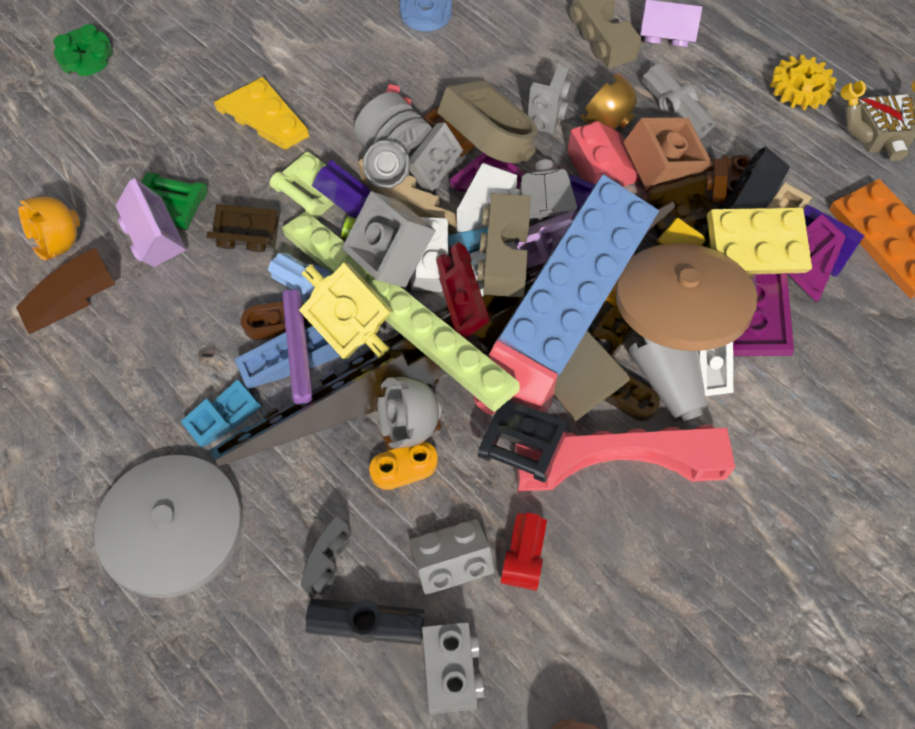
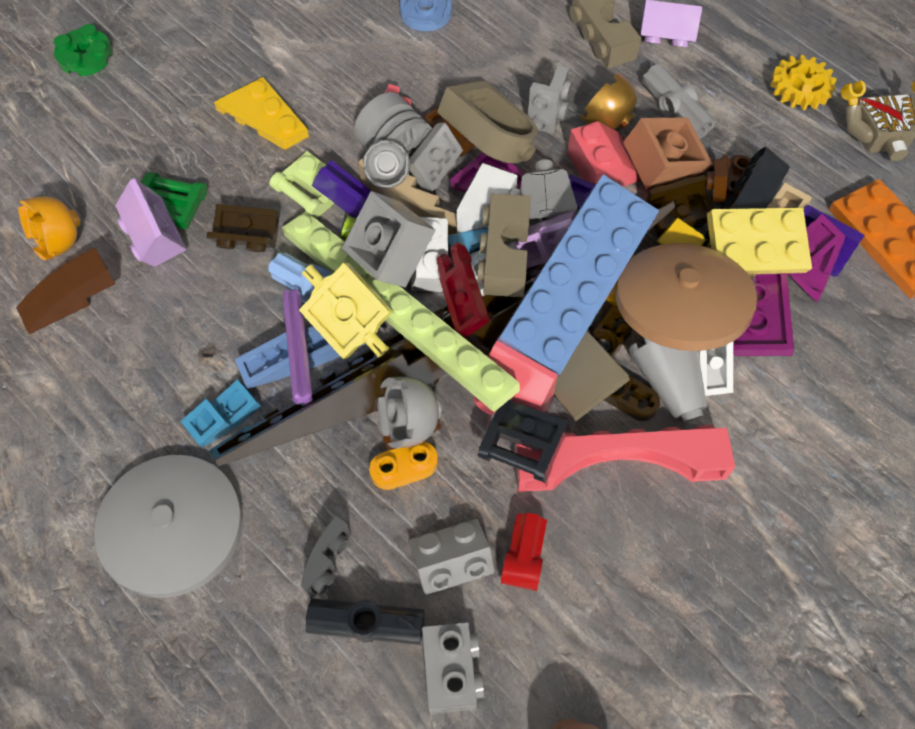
(268, 314): reddish brown plate -> none

